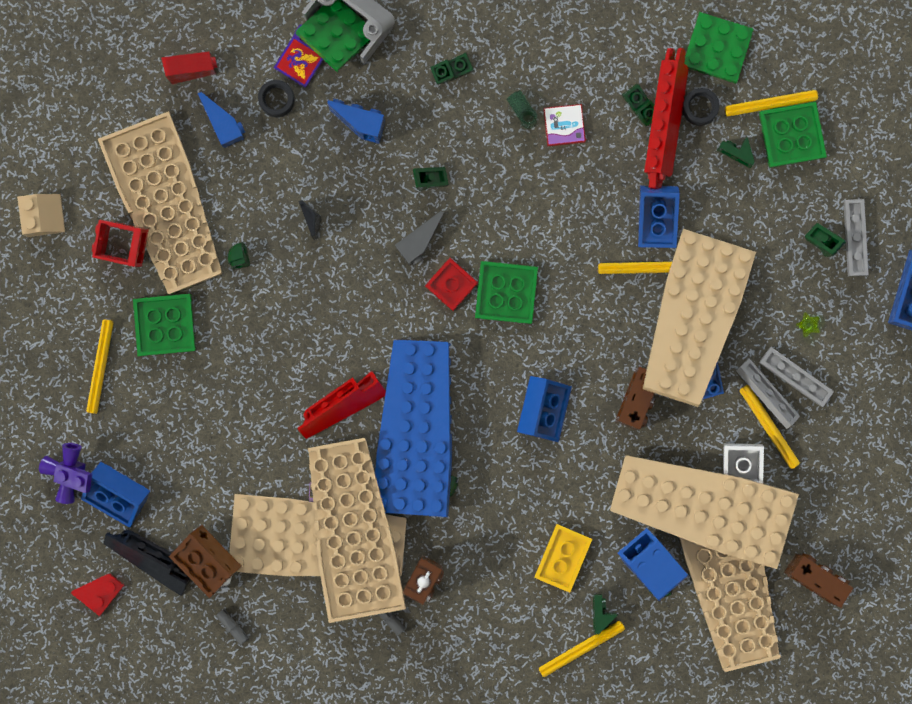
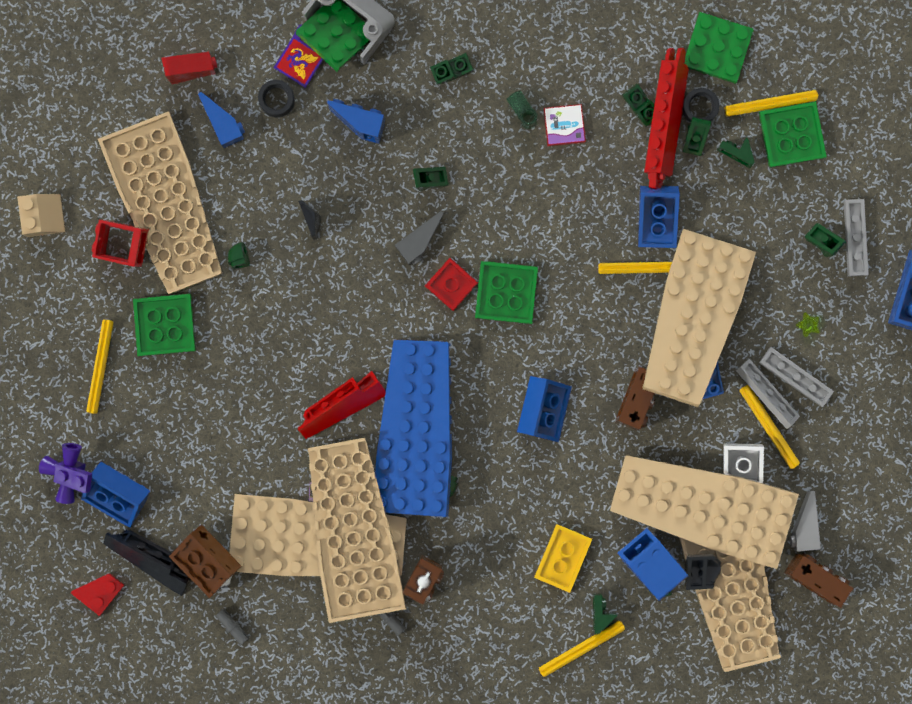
(696, 136): none -> dark green slope
(702, 571): none -> black slope
(806, 529): none -> light grey slope

